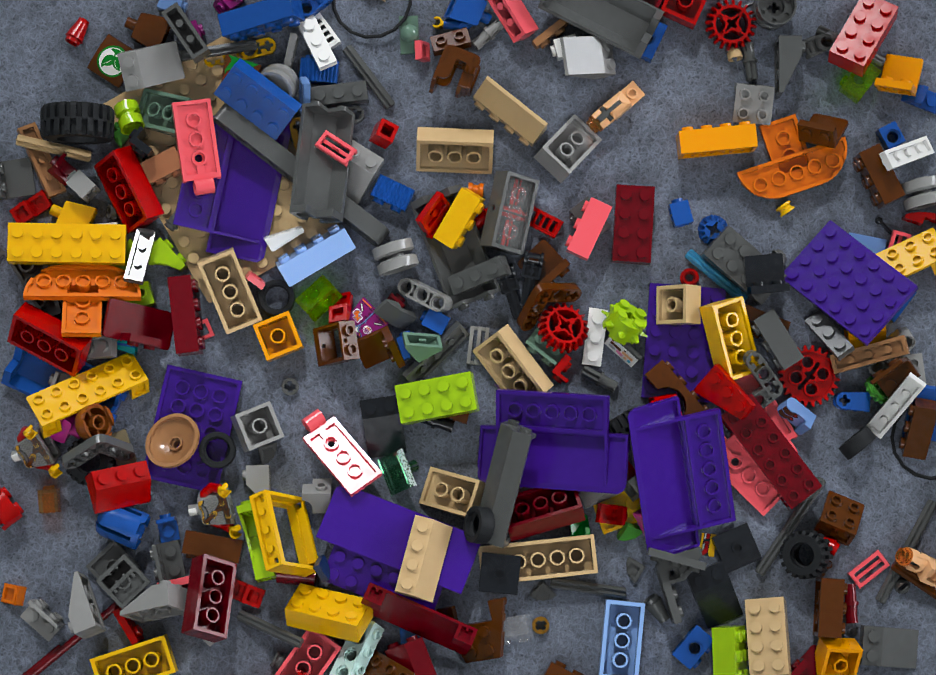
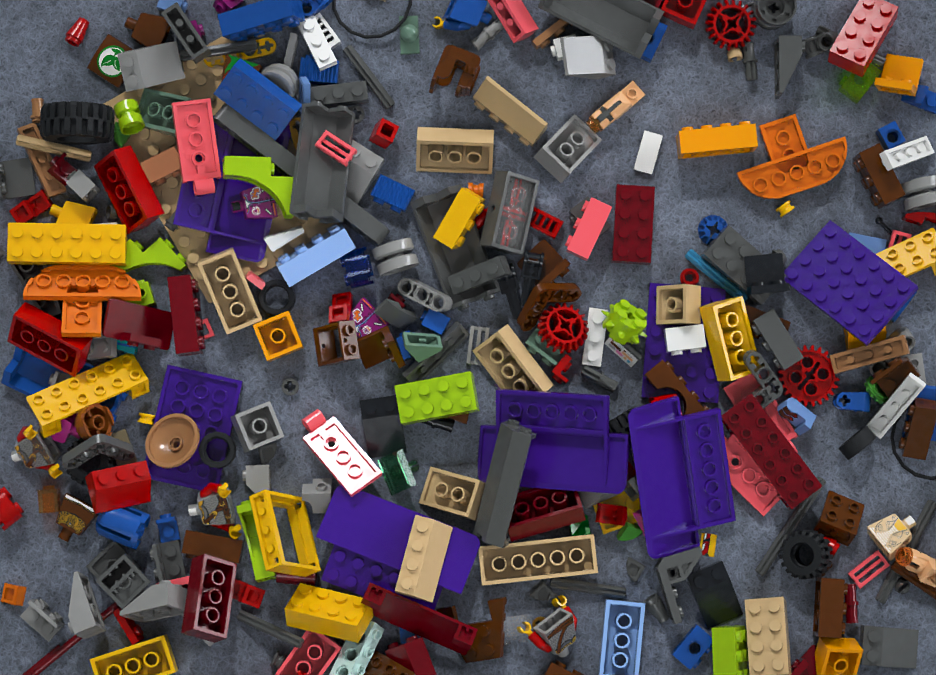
(37, 104): none -> medium nougat pin
(74, 516): none -> torso
(139, 256): plate -> none
(142, 150): black bracket -> none
(146, 418): none -> yellow bush
(255, 204): none -> magenta torso
(258, 172): none -> lime arch
(318, 298): clear neon green brick -> none
(322, 568): dark blue tile -> none
(358, 268): none -> clear blue brick
(422, 51): coral tile -> none
(433, 214): red plate -> none
(458, 38): reddish brown bracket -> none
(479, 525): black tyre -> none
(499, 573): black plate -> none
(555, 631): none -> torso
(648, 152): none -> white slope
(676, 560): dark grey plate -> none
(680, 212): blue brick -> none
(685, 338): none -> white brick
(725, 392): red wing -> none
(736, 547): black plate -> none
(753, 103): light grey bracket -> none
(822, 130): reddish brown bracket -> none
(829, 335): dark grey plate -> none
(891, 534): none -> tan torso

